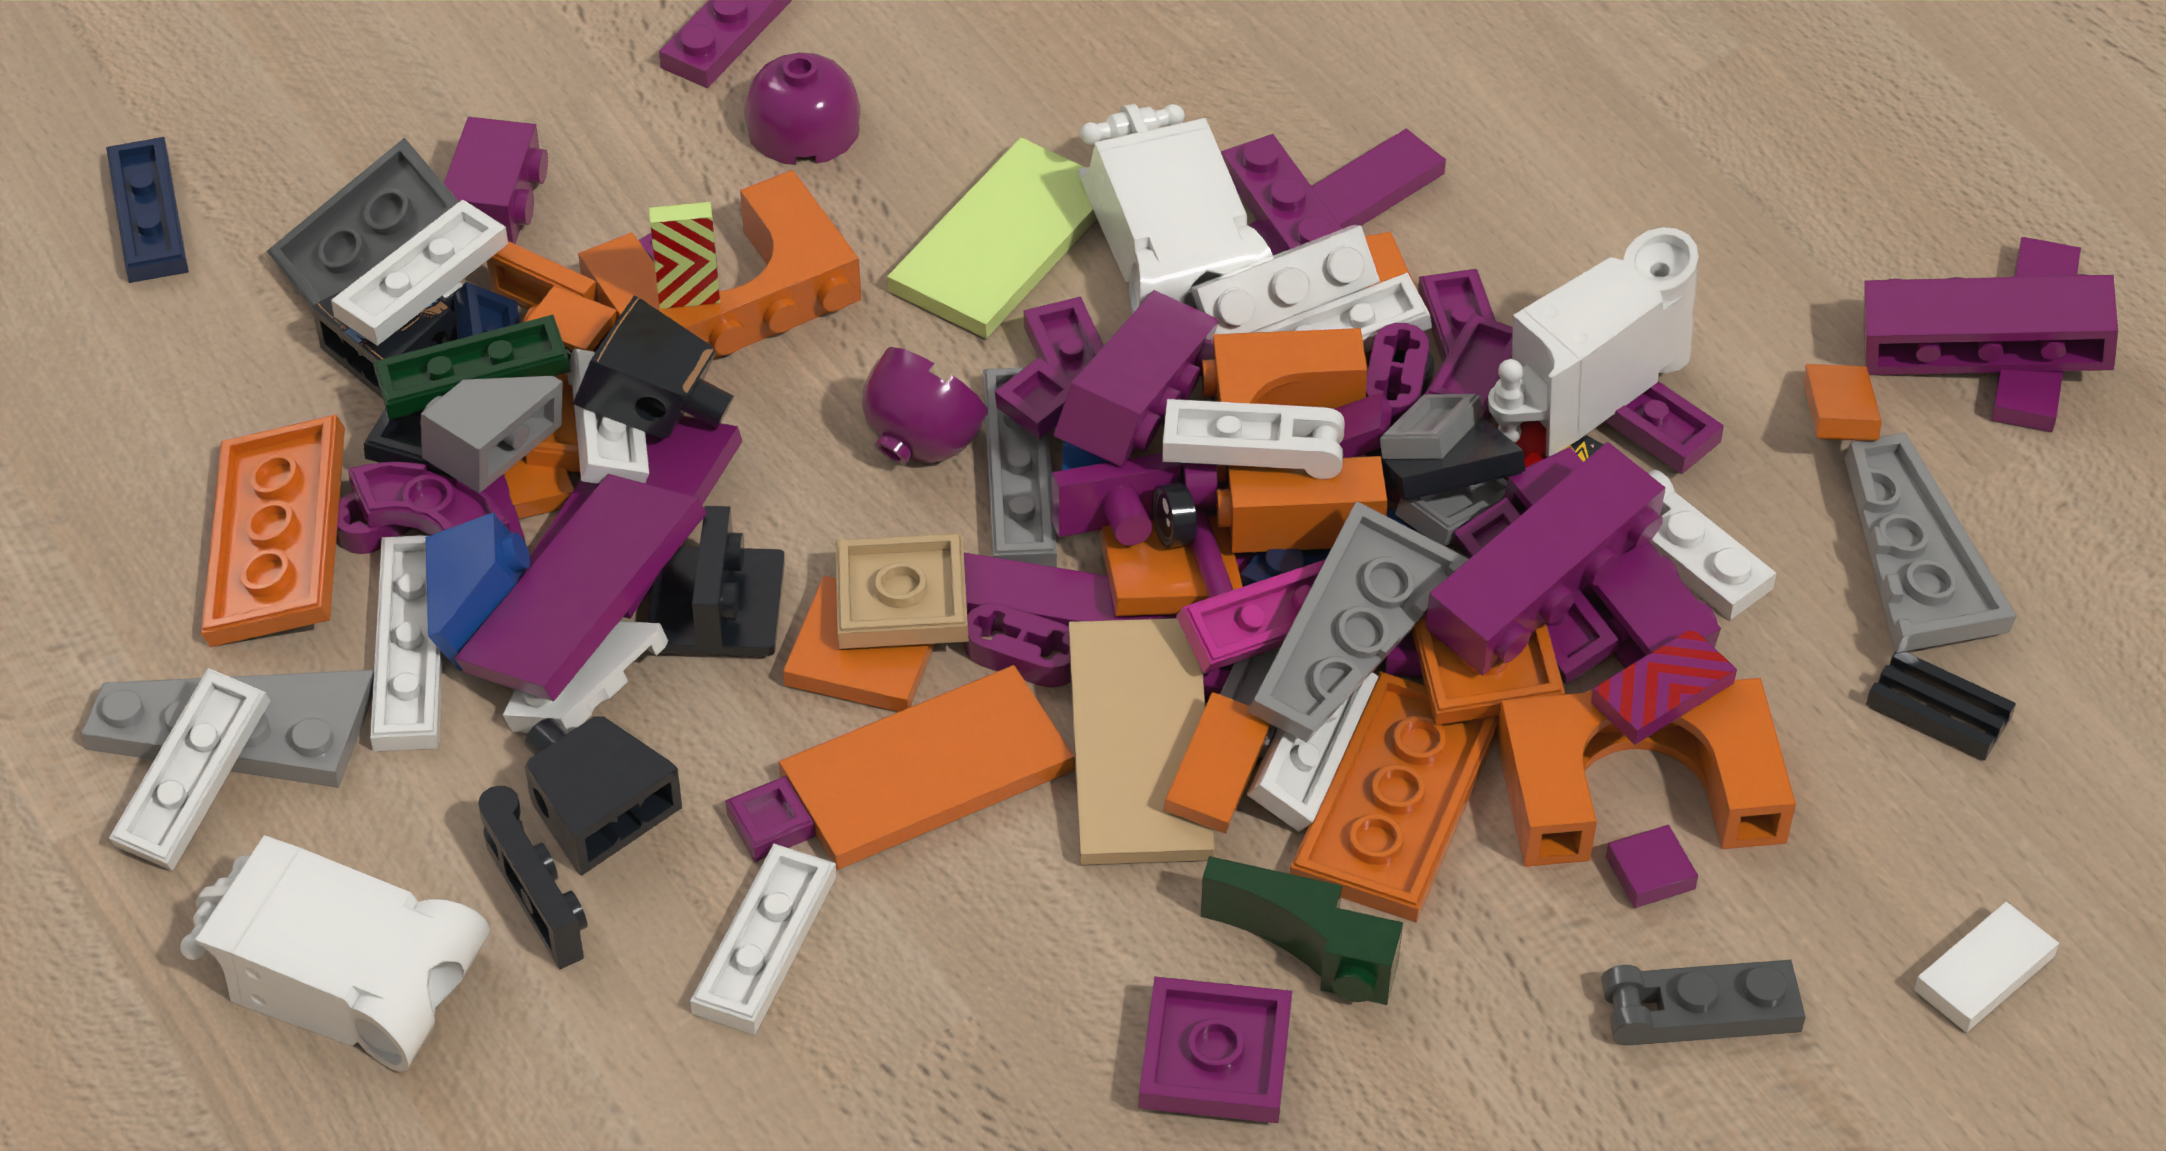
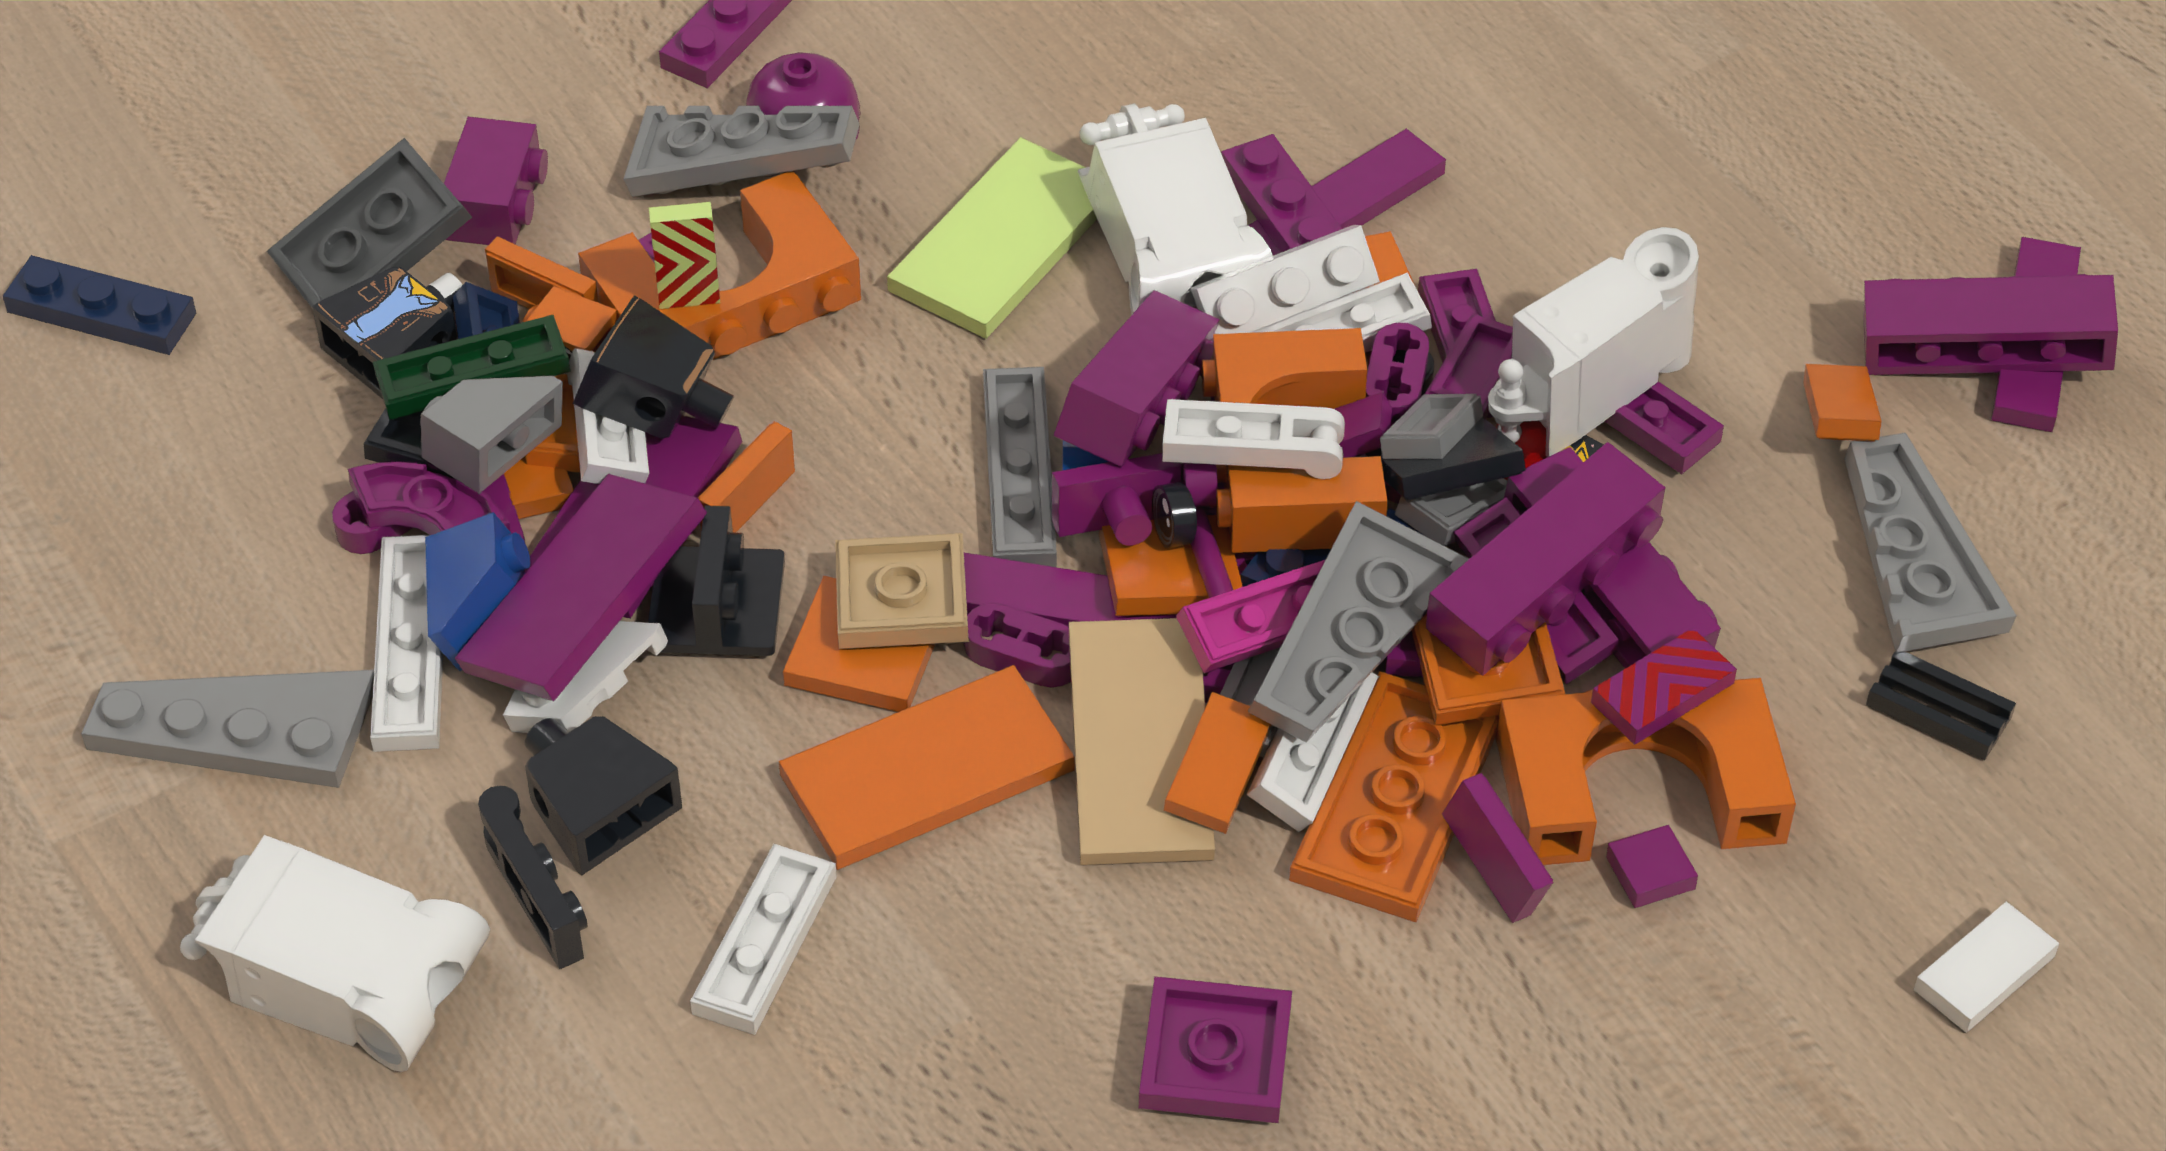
(99, 304): none -> dark blue plate
(147, 210): dark blue tile -> none
(190, 769): white tile -> none
(274, 531): orange tile -> none
(419, 272): white plate -> none
(717, 149): none -> light grey wing
(753, 475): none -> orange tile
(770, 817): magenta tile -> none
(917, 410): magenta cylinder -> none
(1034, 397): magenta plate -> none
(1063, 335): magenta plate -> none
(1303, 915): dark green slope -> none
(1497, 847): none -> magenta tile
(1703, 1002): dark grey plate -> none
(1708, 557): white plate -> none

